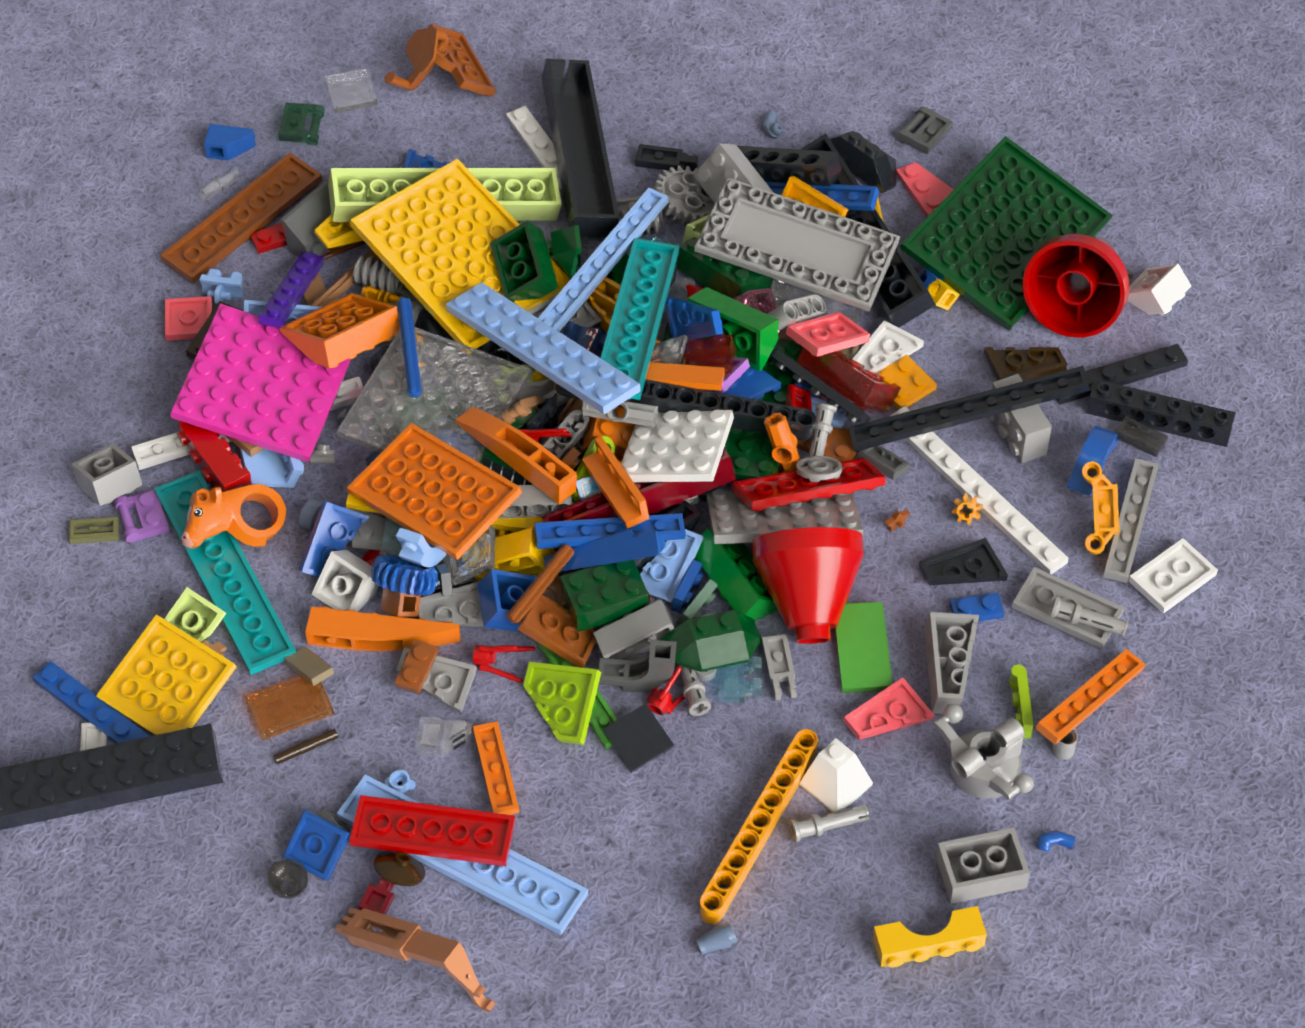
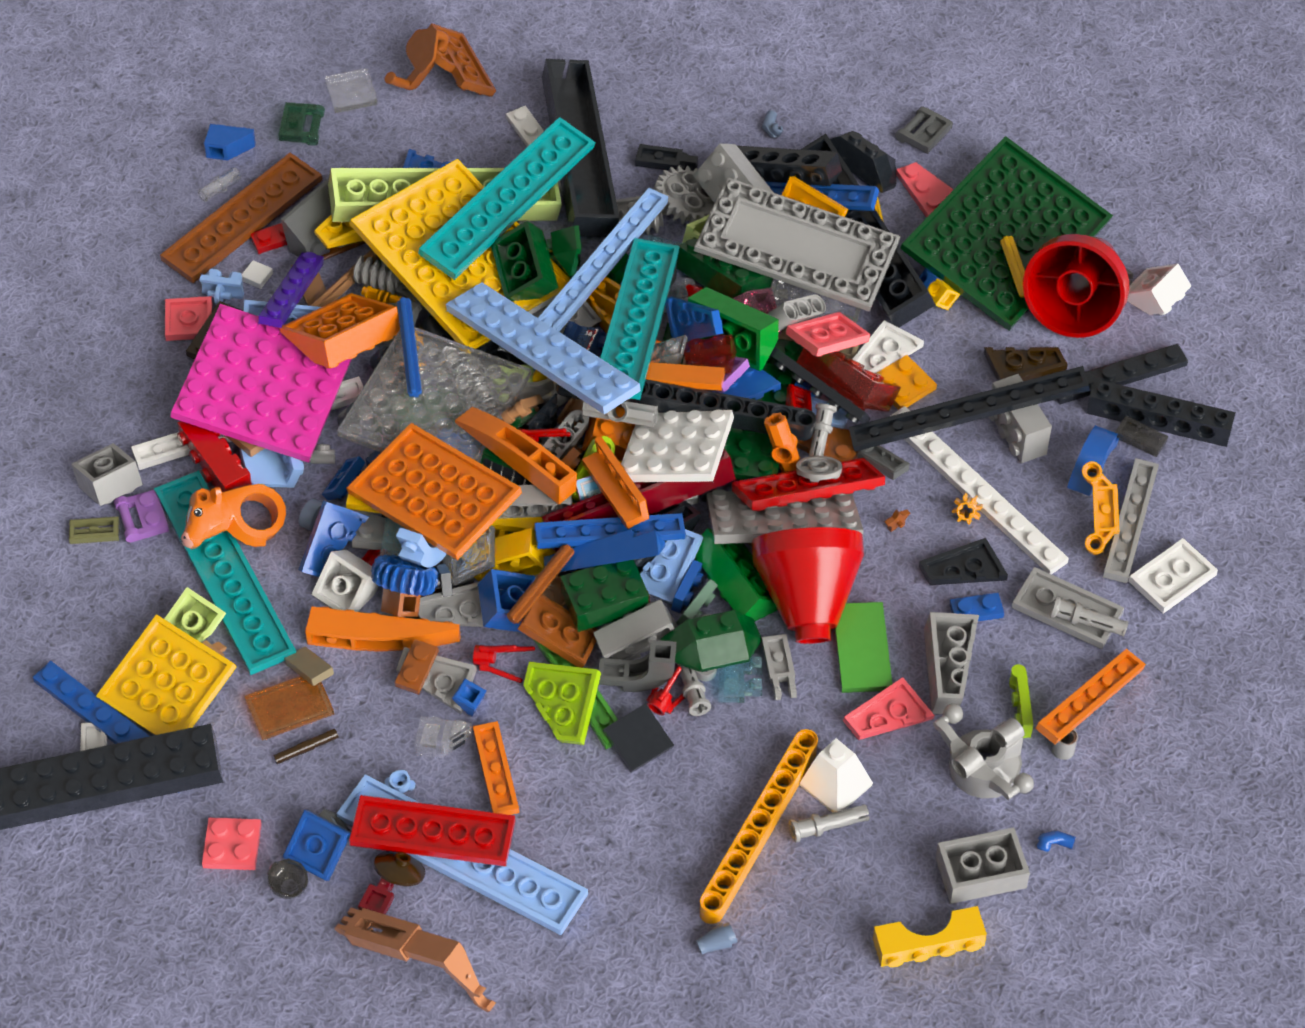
(231, 843): none -> coral plate
(257, 274): none -> white tile
(343, 478): none -> blue plate
(469, 696): none -> blue slope
(506, 198): none -> teal plate
(1014, 262): none -> yellow axle

